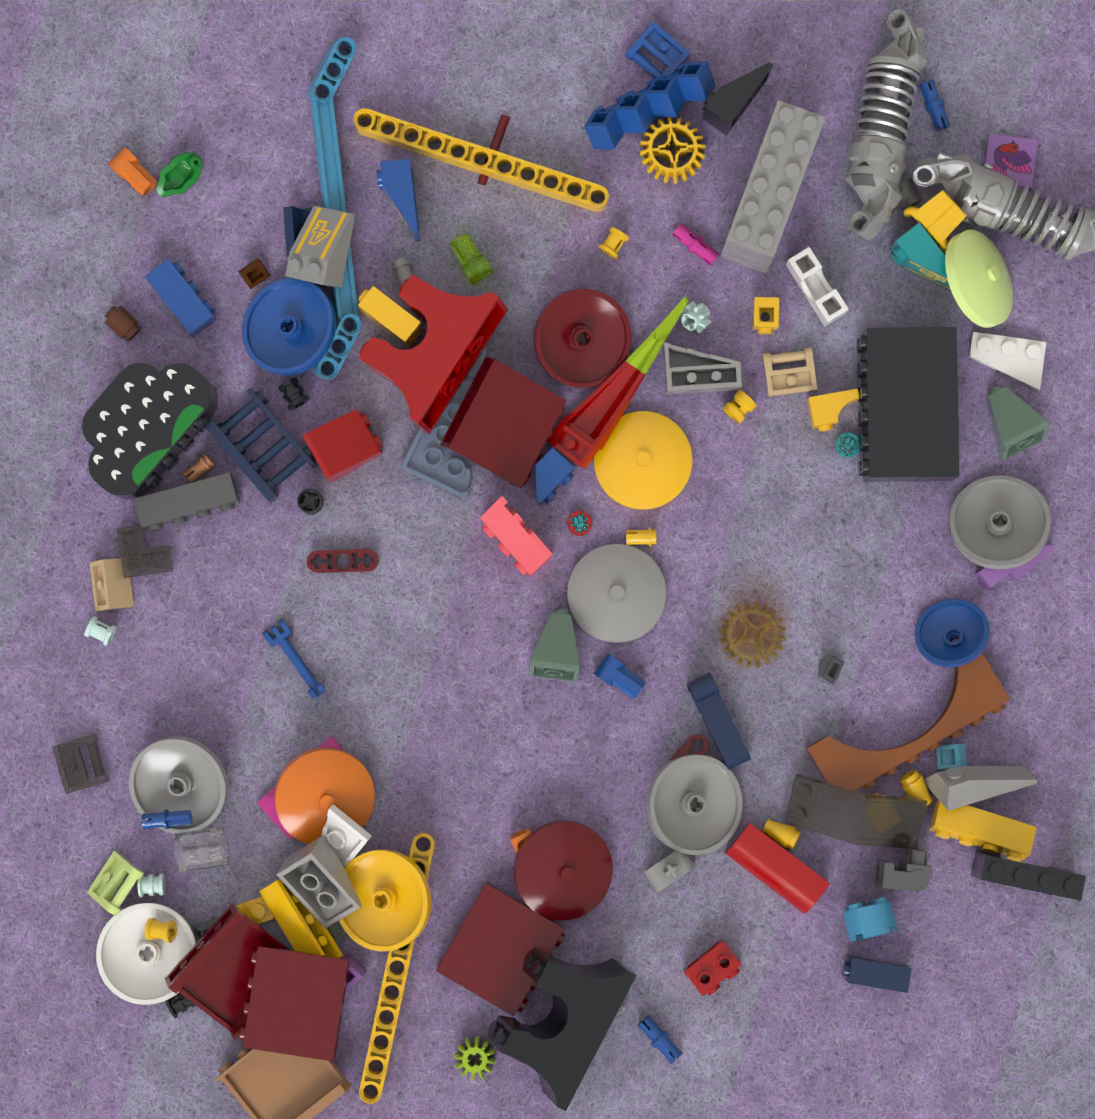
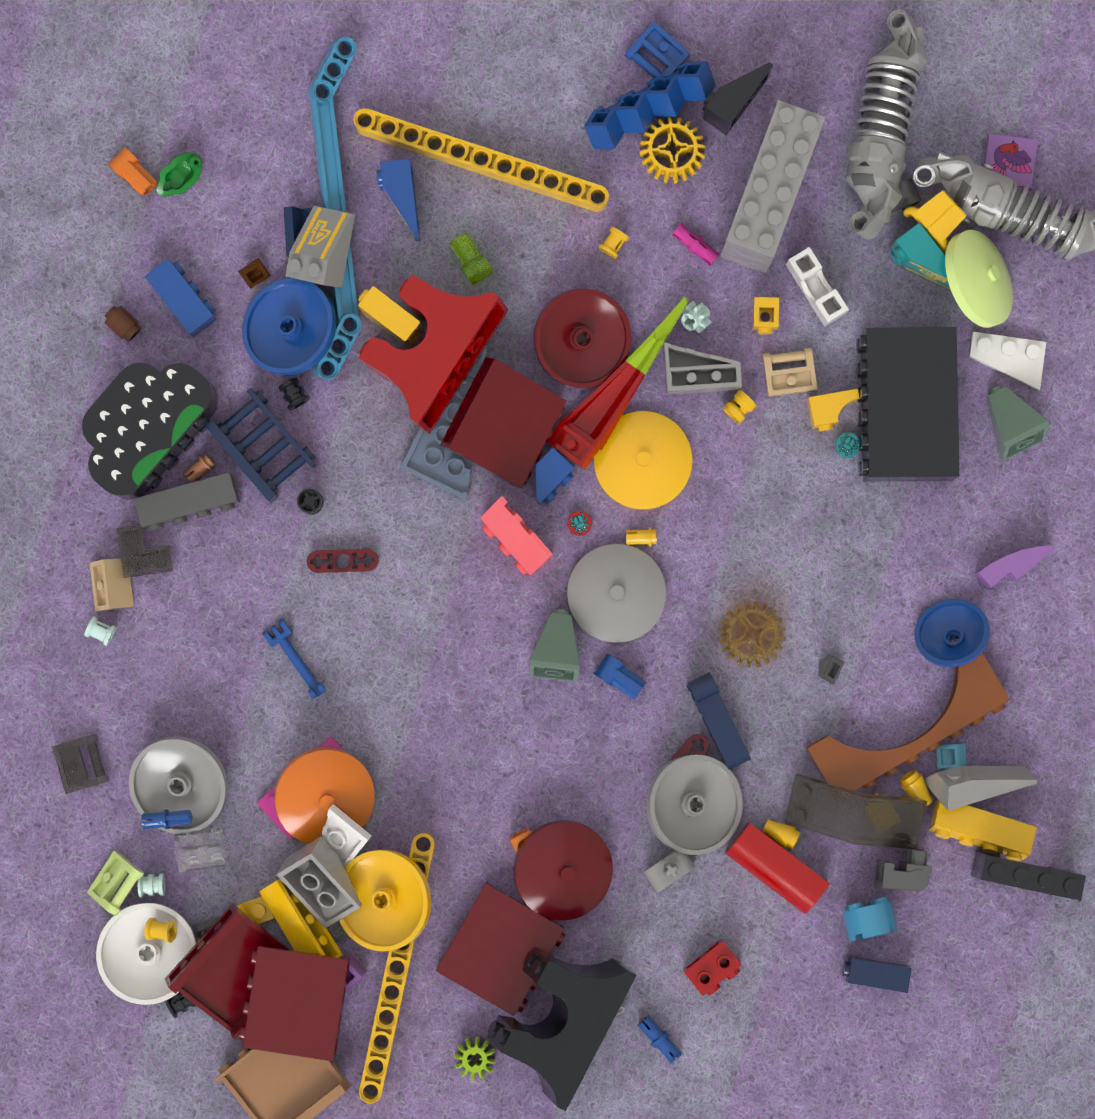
(343, 445): red slope -> none
(402, 269): light grey pin -> none
(495, 144): dark red bar -> none
(934, 105): blue pin -> none
(1000, 522): light grey dish -> none

